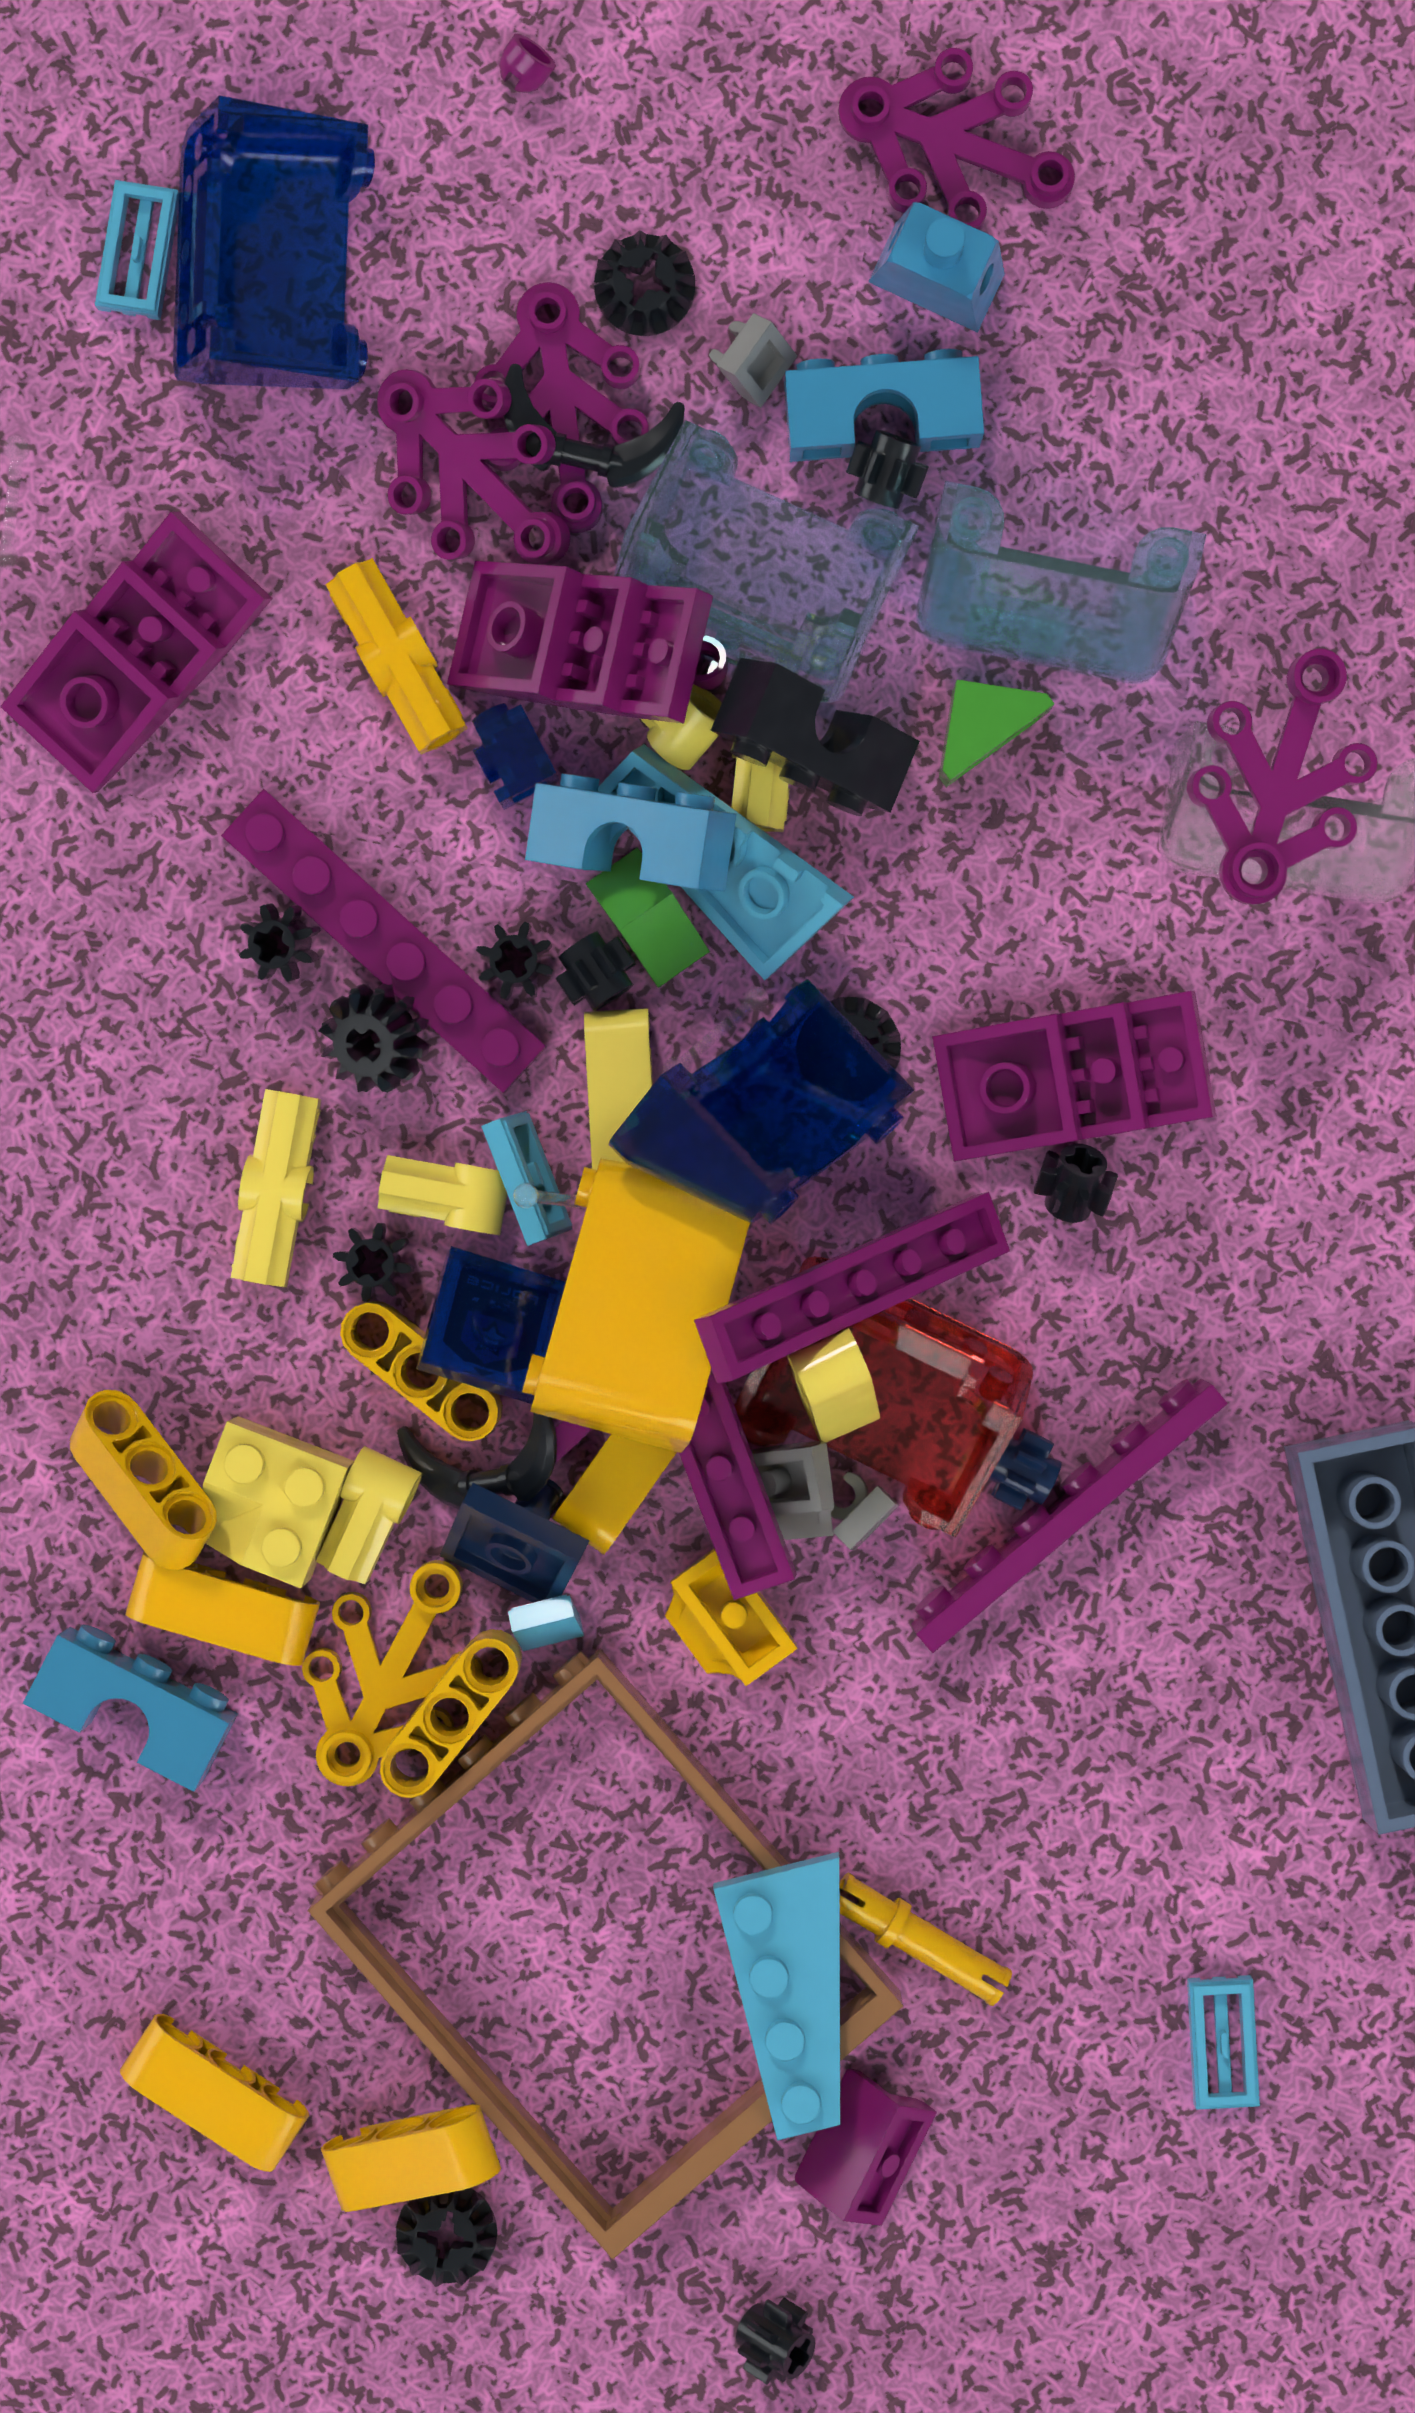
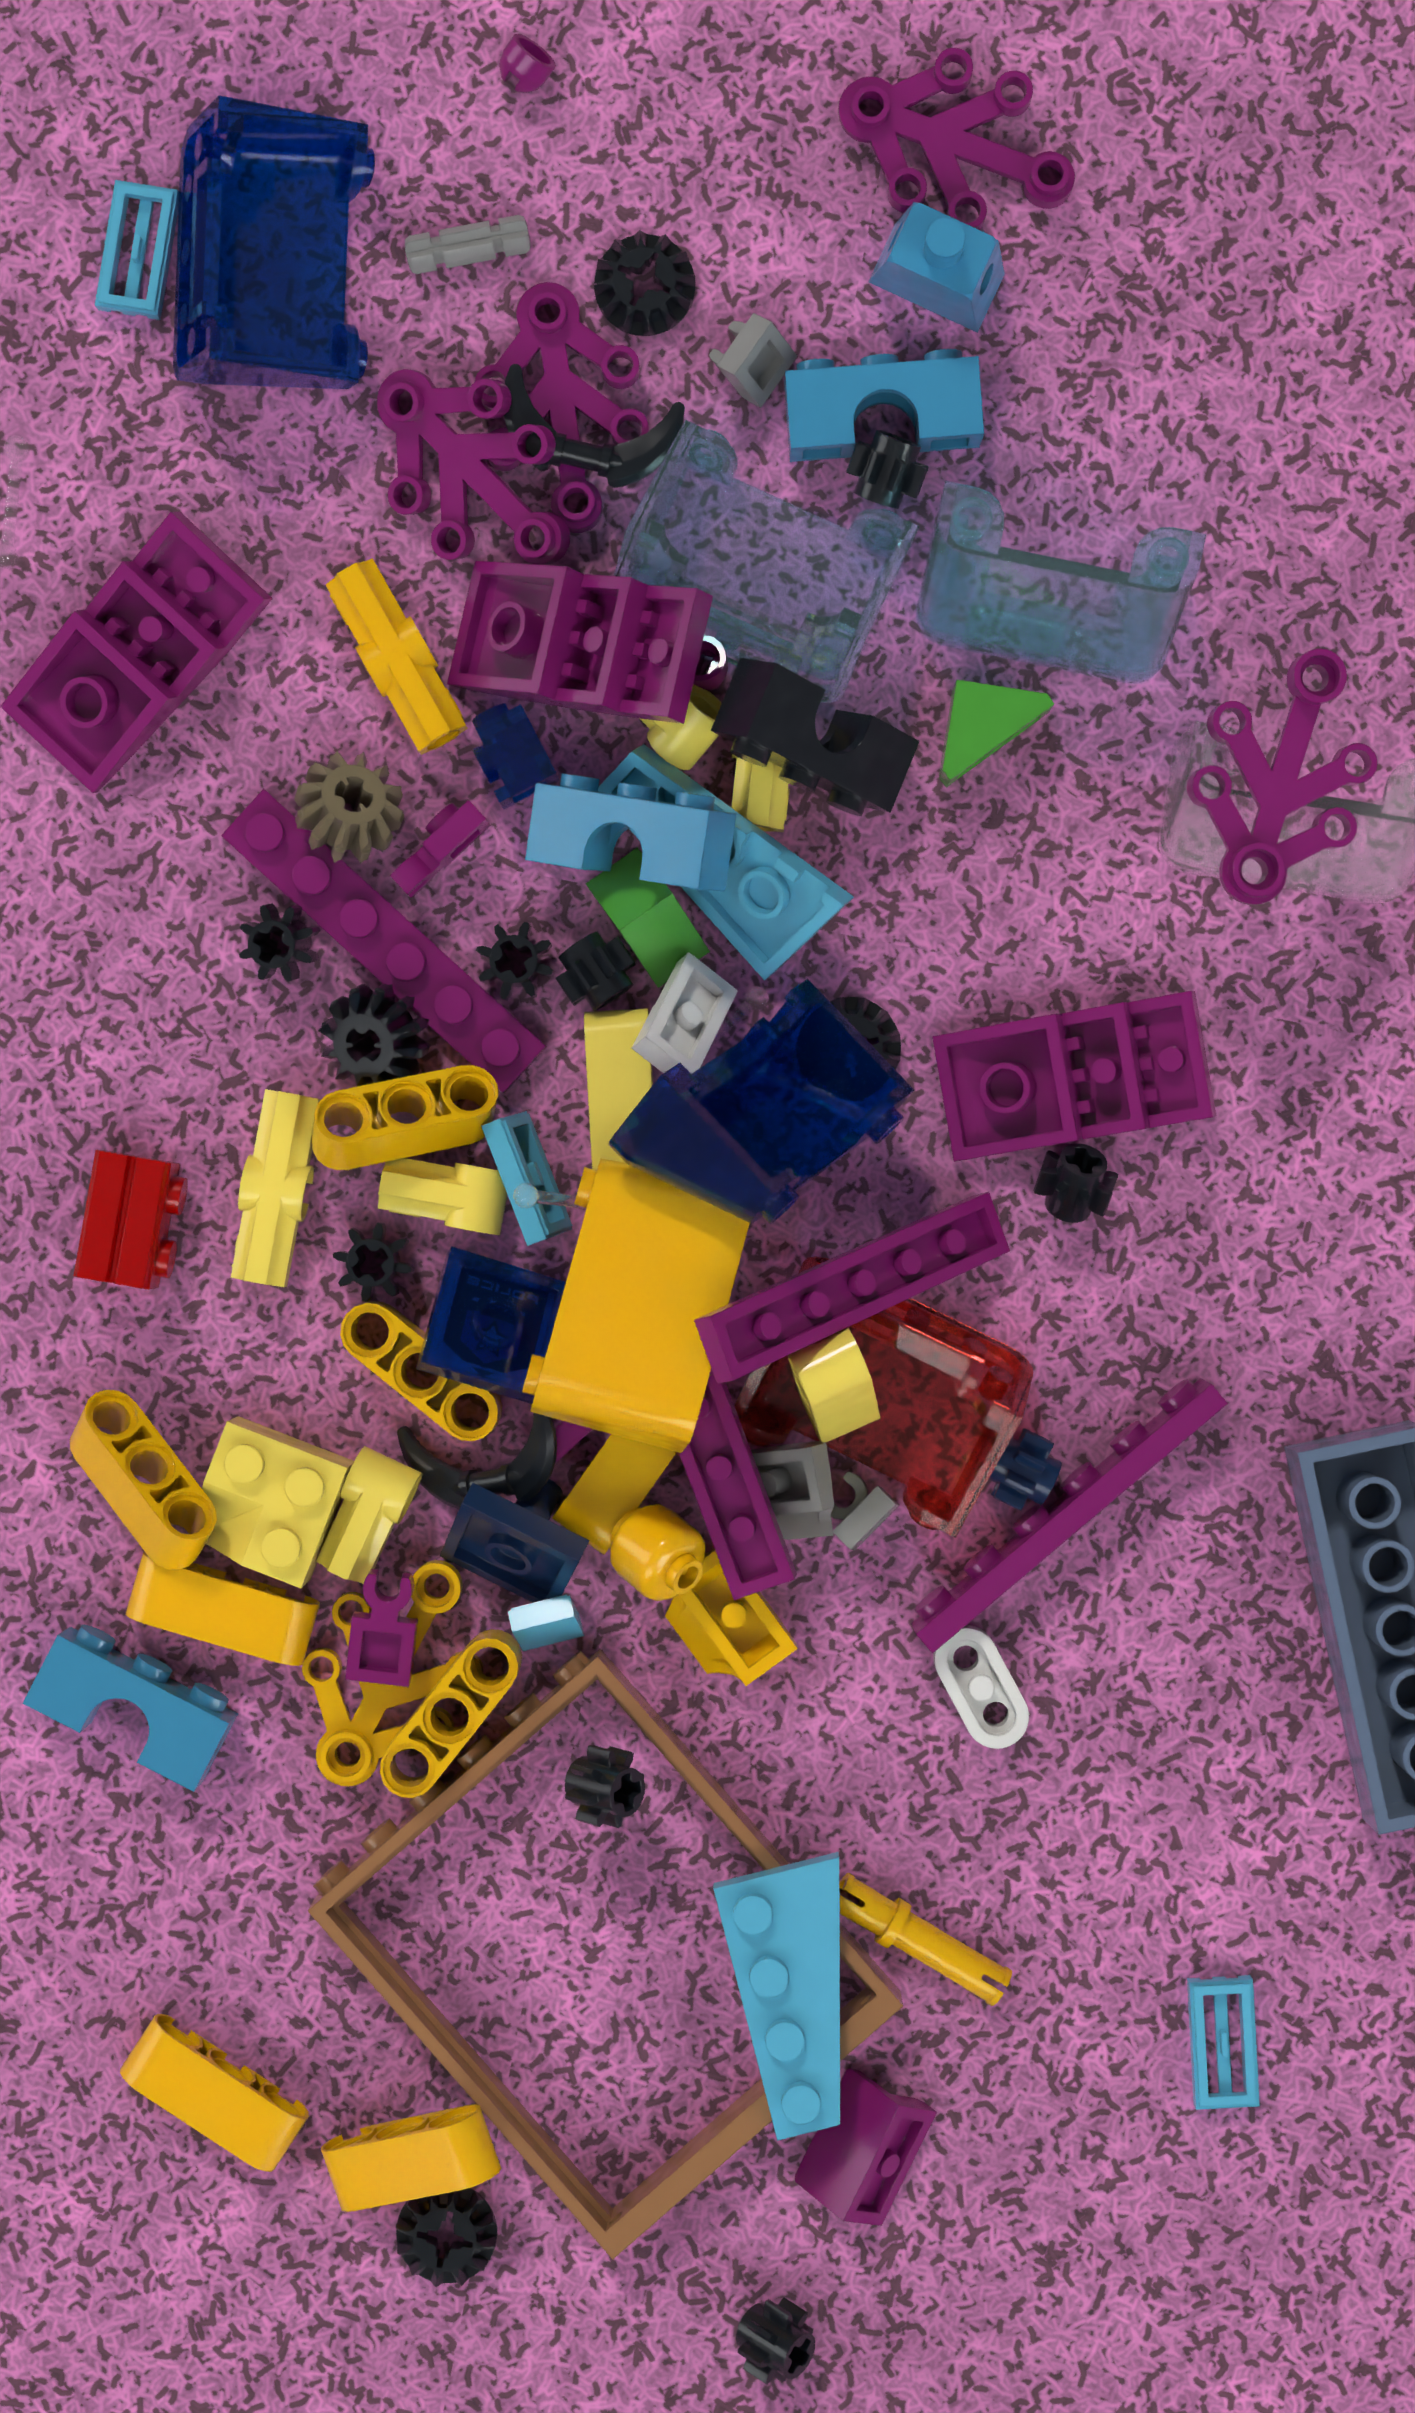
(130, 1220): none -> red brick
(373, 801): none -> dark tan gear
(382, 1641): none -> magenta plate
(383, 1138): none -> yellow beam
(449, 836): none -> magenta plate
(467, 244): none -> light grey axle
(604, 1786): none -> black gear
(657, 1552): none -> yellow head
(685, 1017): none -> white plate
(980, 1685): none -> white plate

